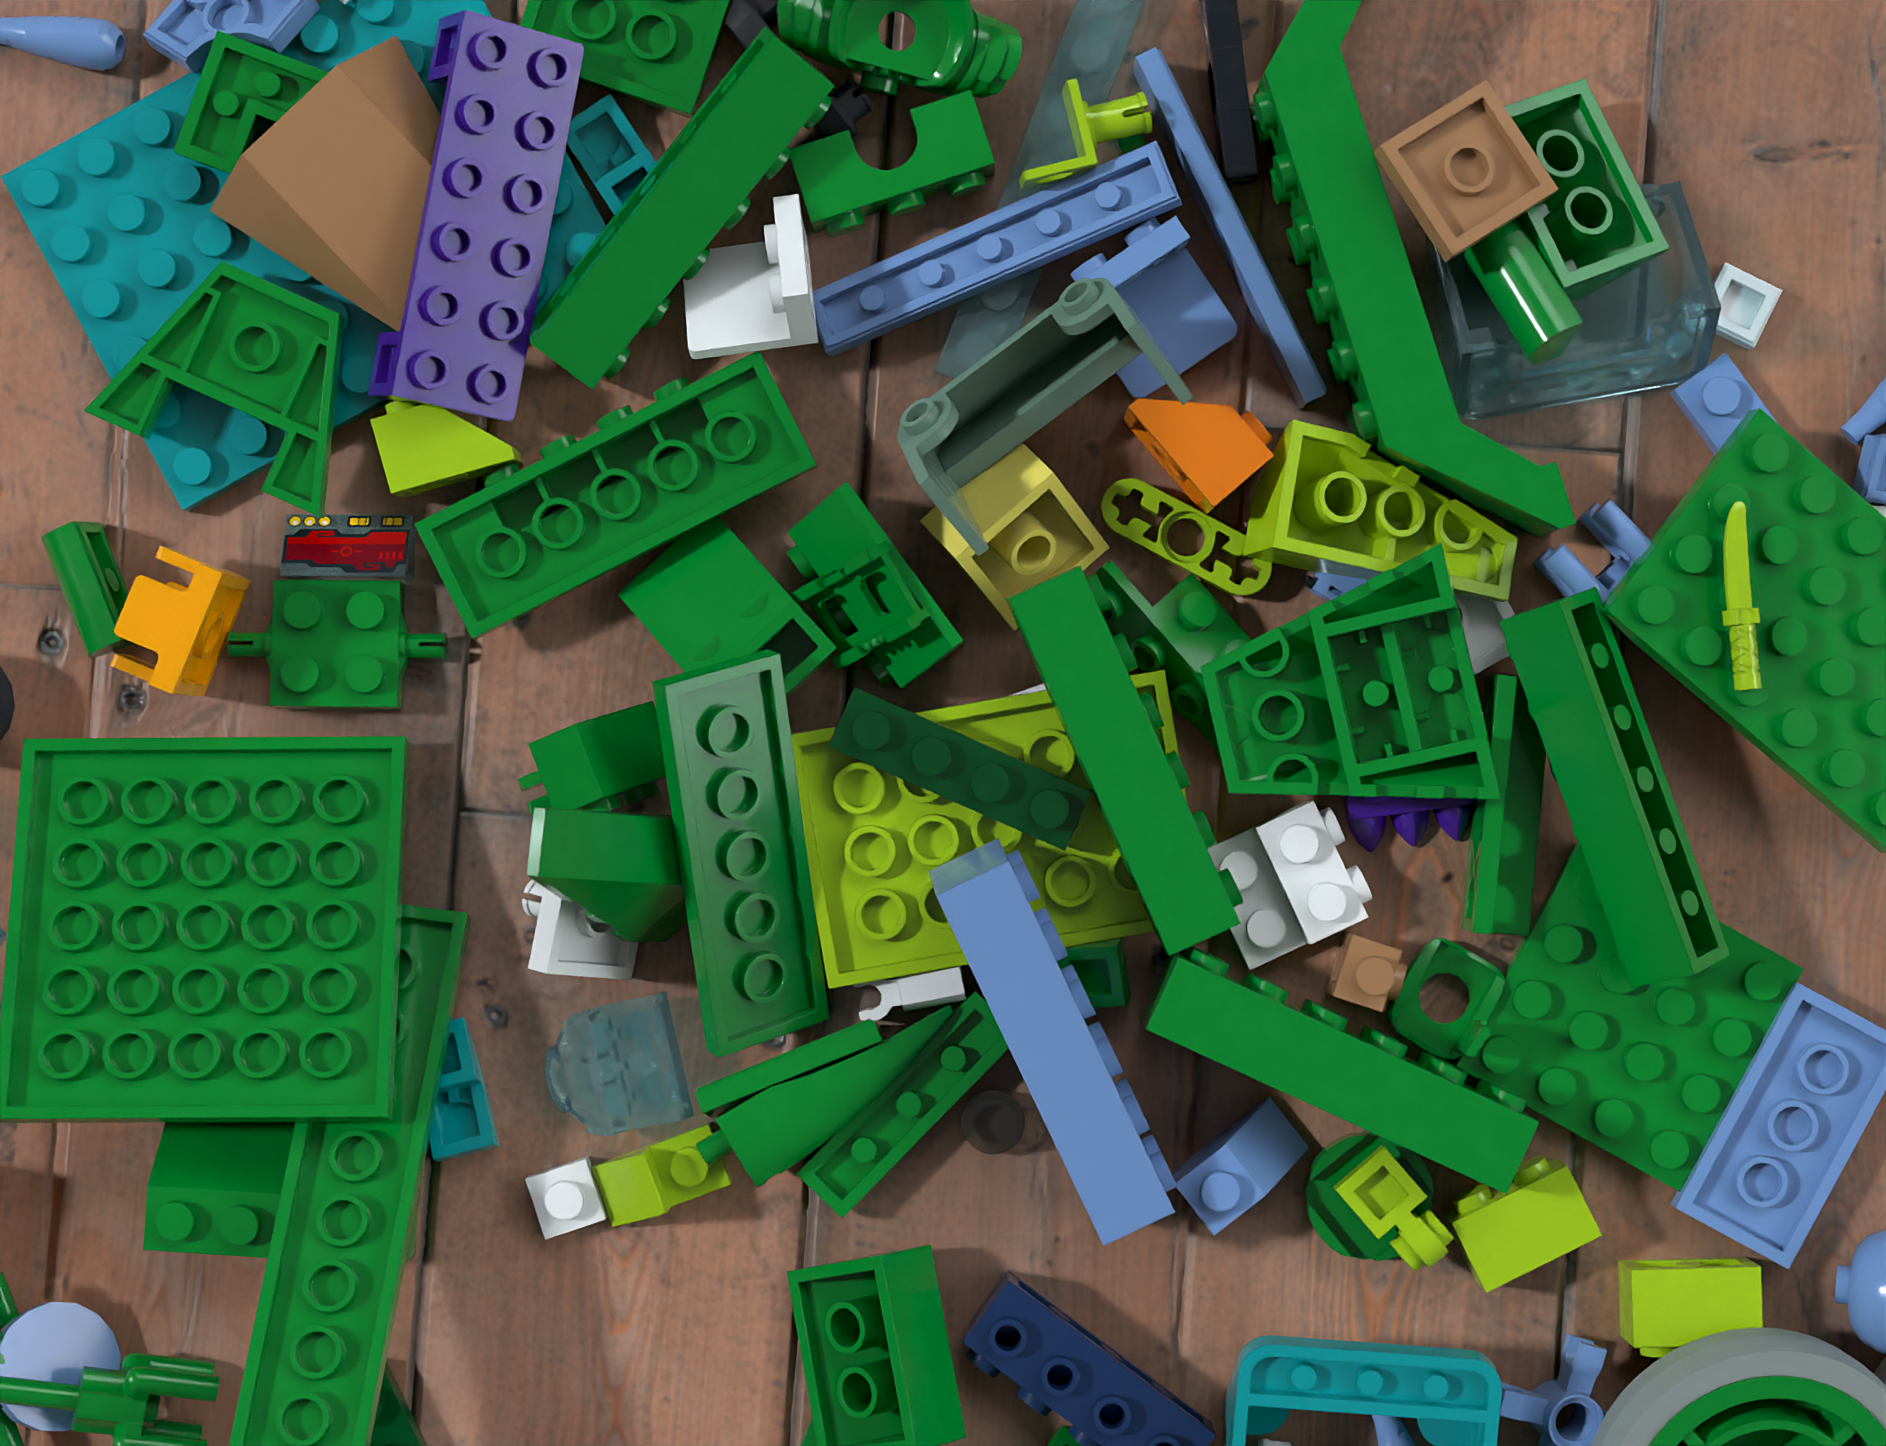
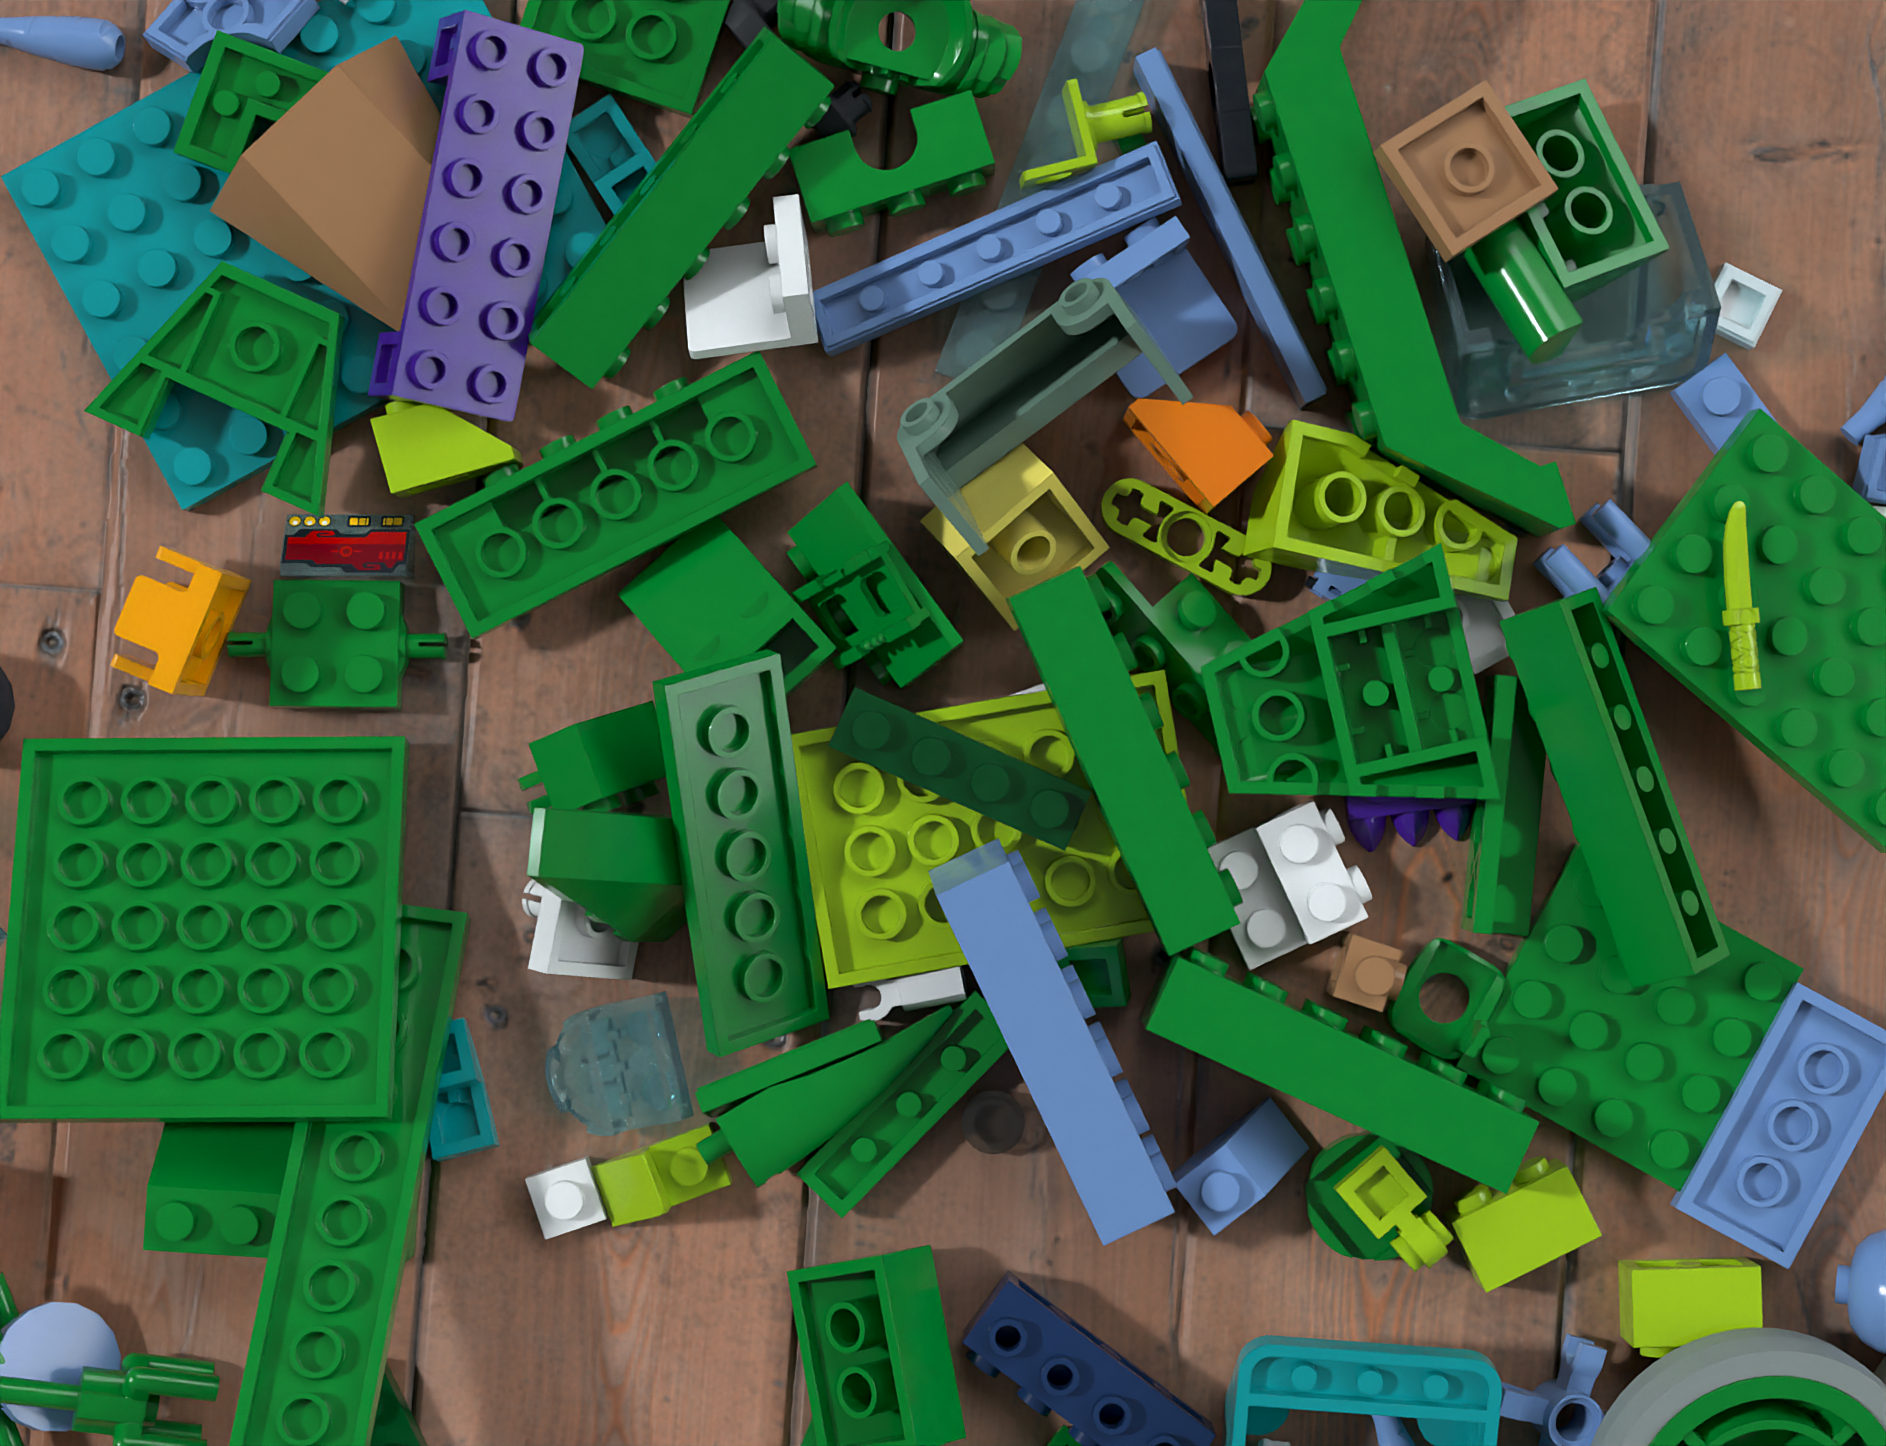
(89, 583): green brick -> none

